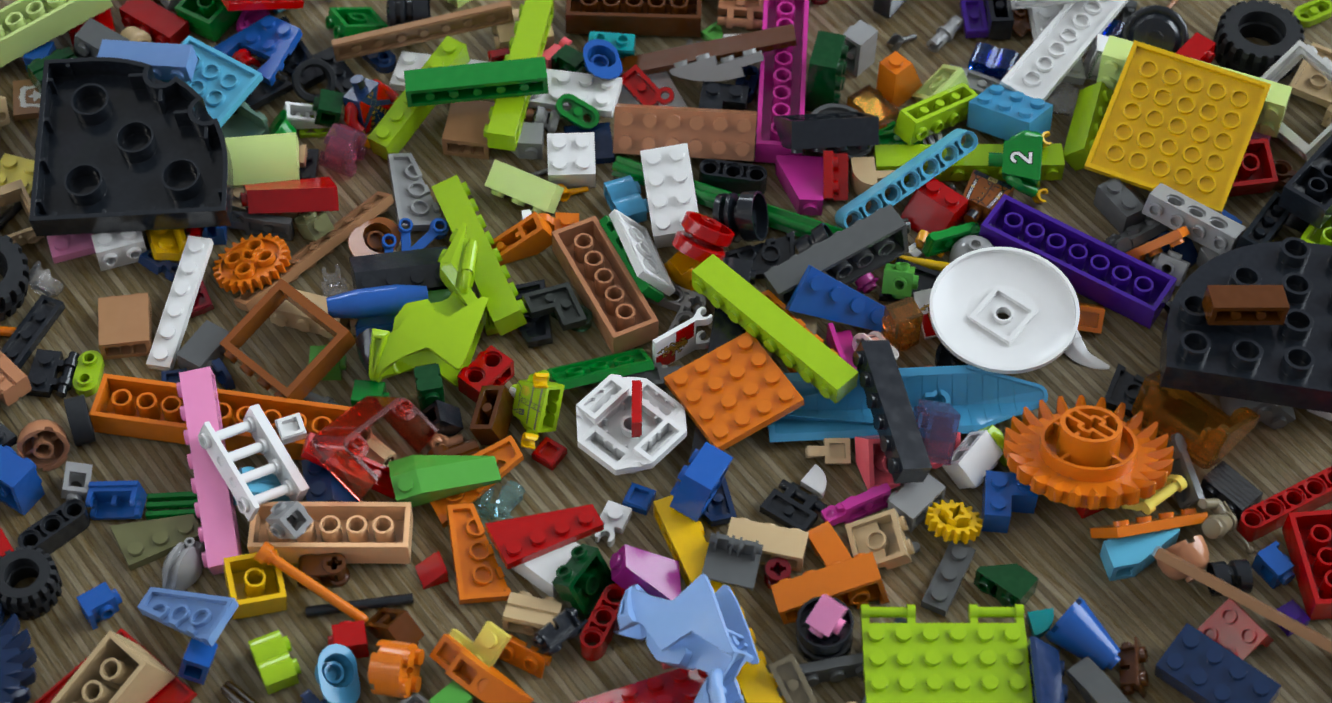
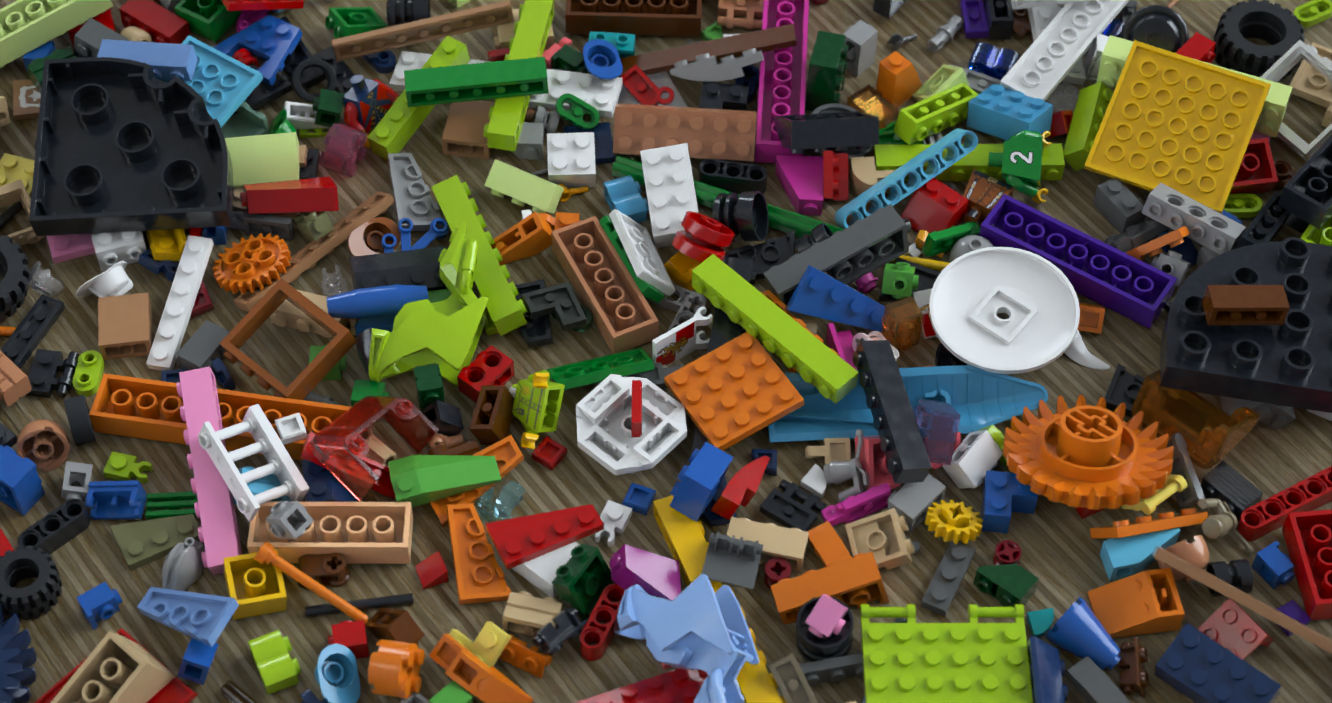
(109, 283): none -> white piece
(124, 466): none -> lime plate
(740, 488): none -> red slope
(771, 468): none -> dark blue tile
(841, 471): none -> light grey piece
(1008, 549): none -> dark red wheel
(1060, 123): none -> red panel
(1138, 604): none -> orange slope
(1243, 205): none -> lime plate

